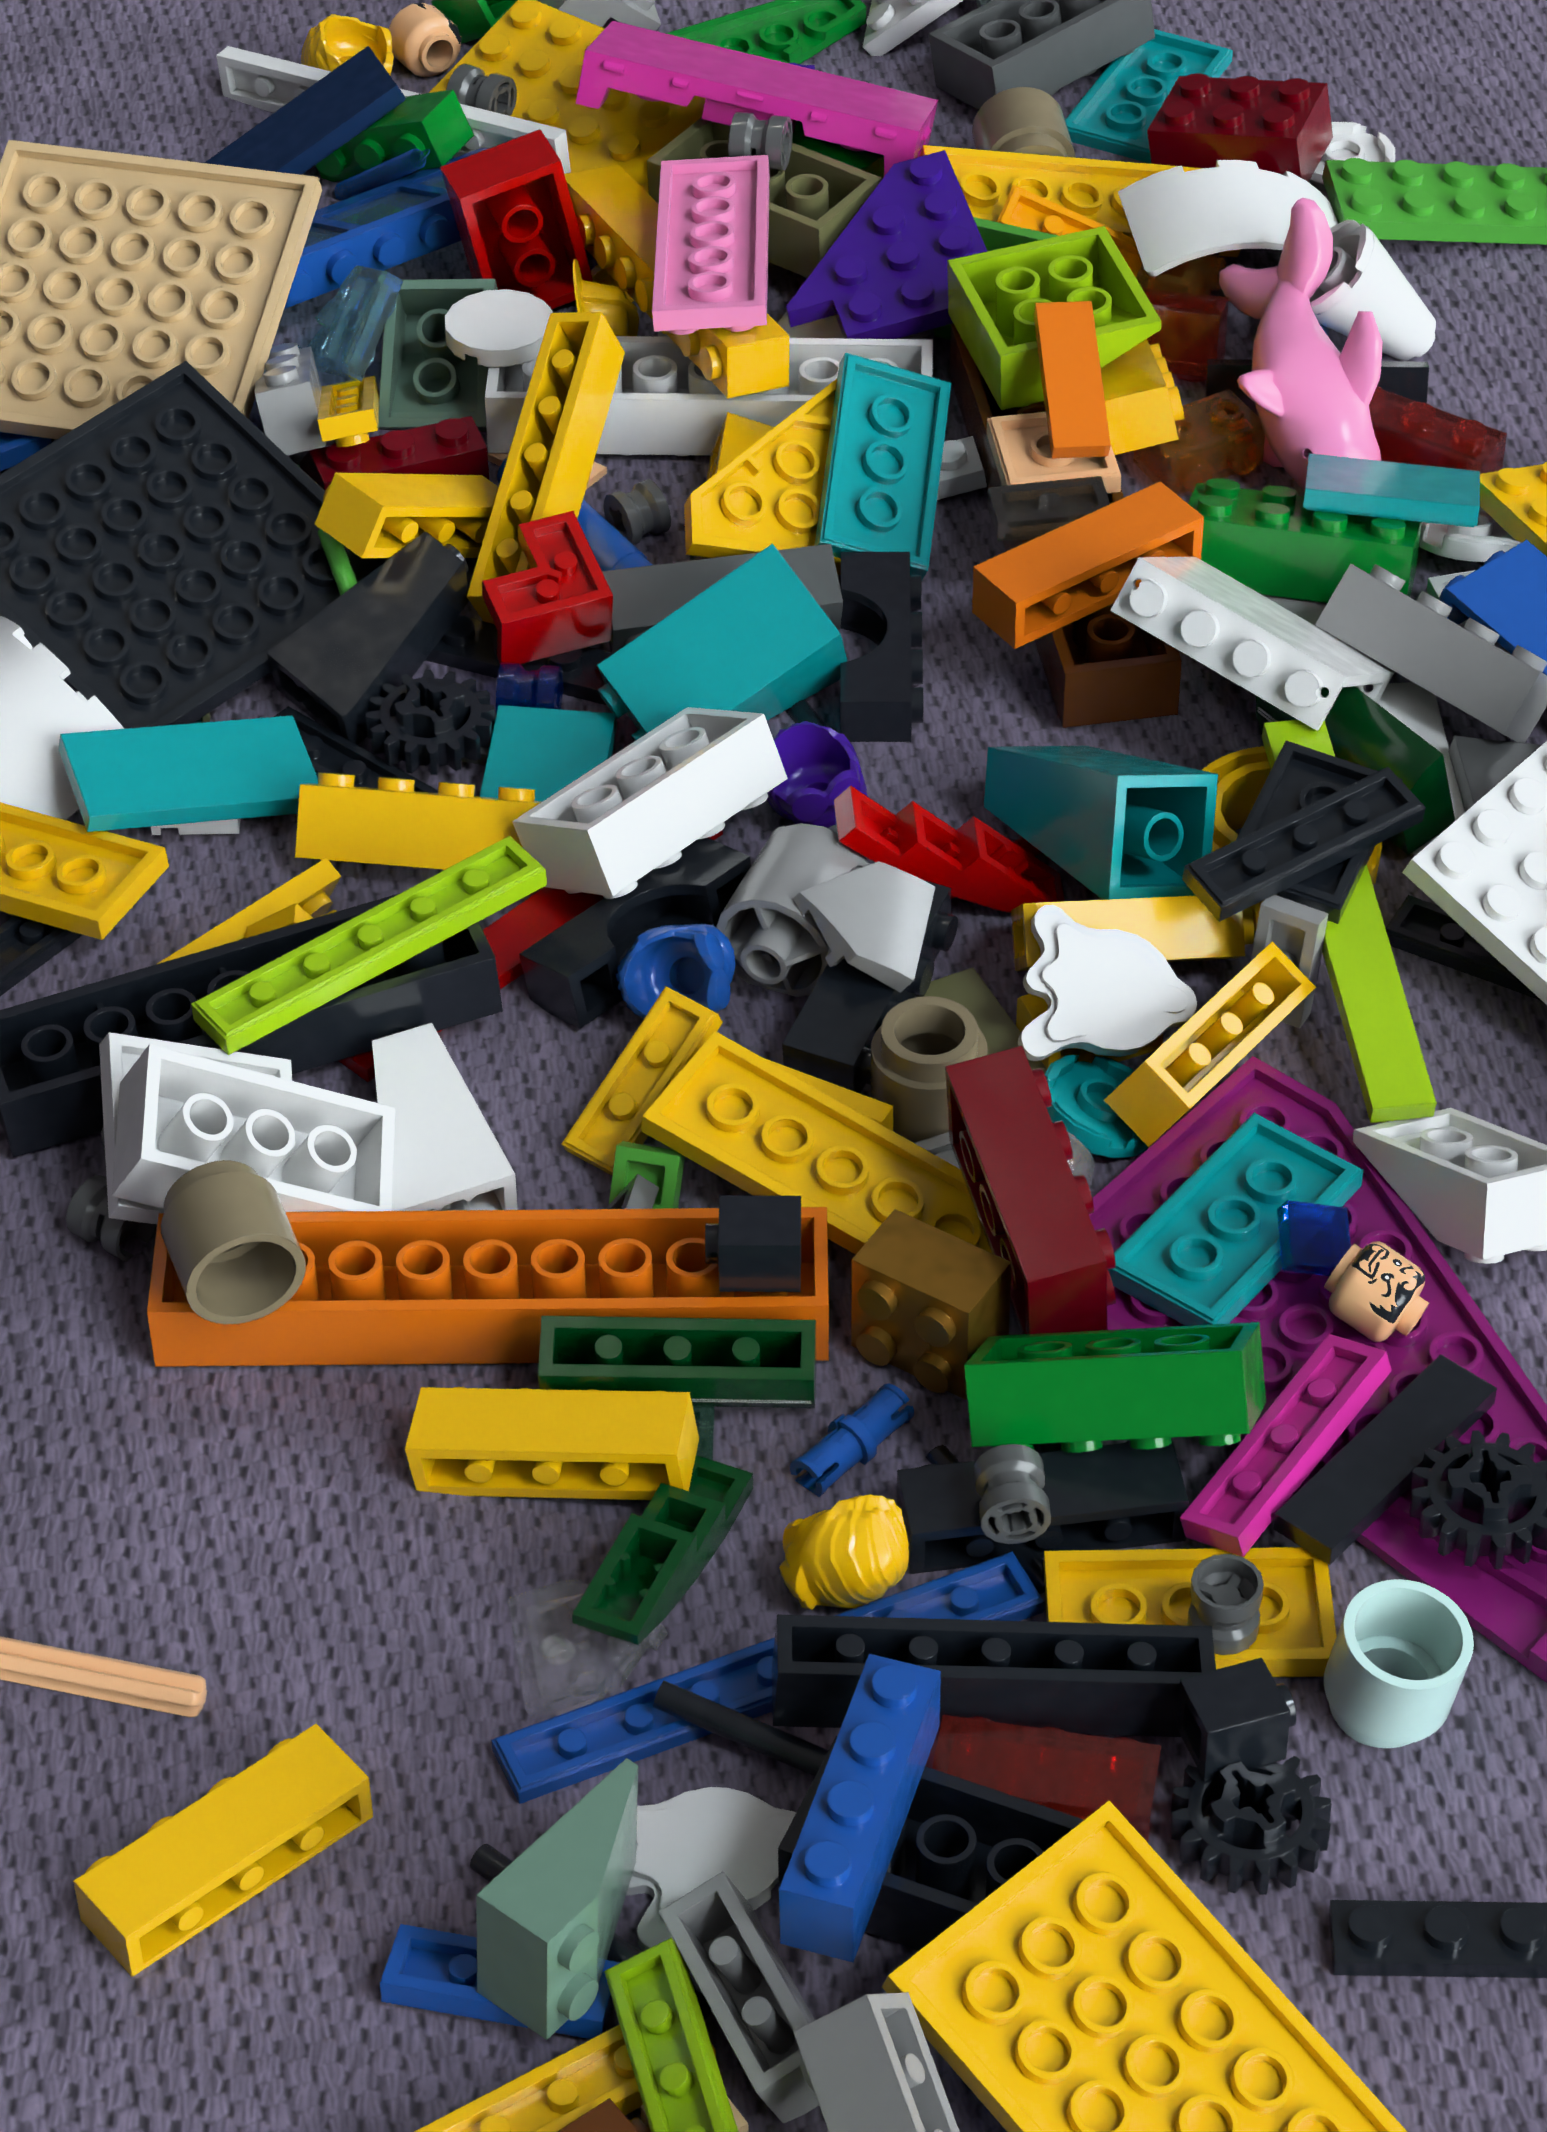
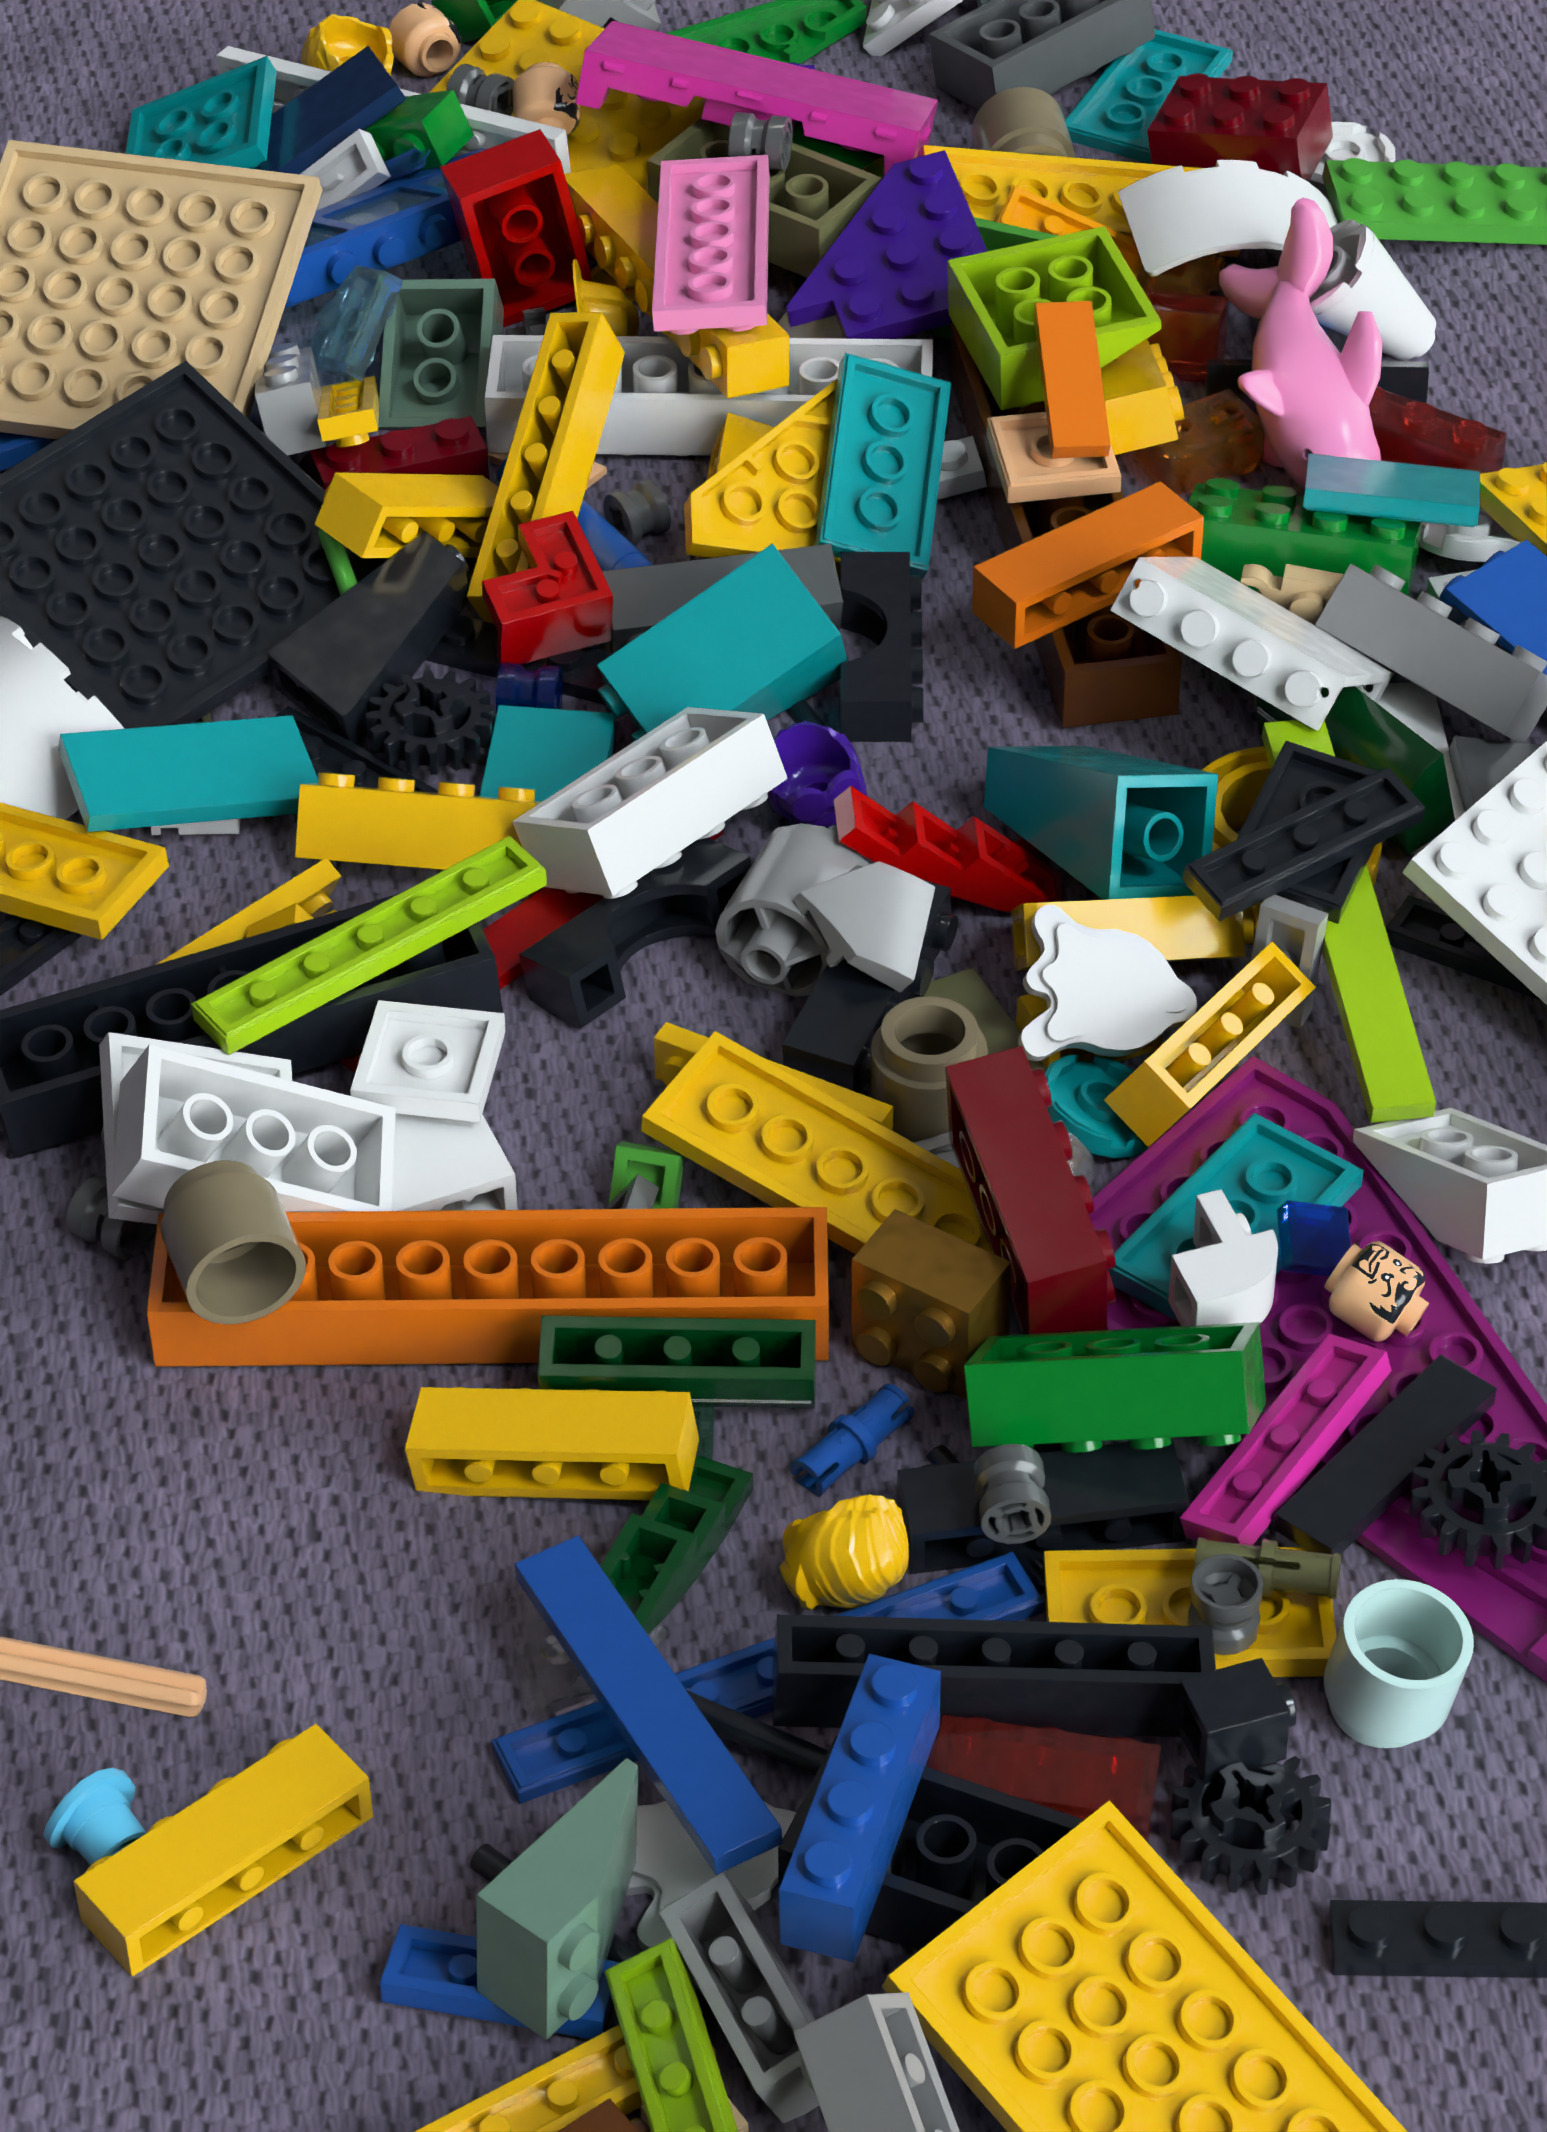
(96, 1816): none -> medium azure piece
(212, 121): none -> teal plate
(349, 169): none -> white plate
(429, 1060): none -> white plate
(497, 327): white tile -> none
(547, 96): none -> light nougat head
(646, 1066): yellow tile -> none
(649, 1705): none -> blue tile
(686, 958): blue hair -> none
(756, 1243): black brick -> none
(1040, 507): clear smoke plate -> none
(1228, 1273): none -> white brick
(1282, 1568): none -> olive pin
(1299, 590): none -> tan plate

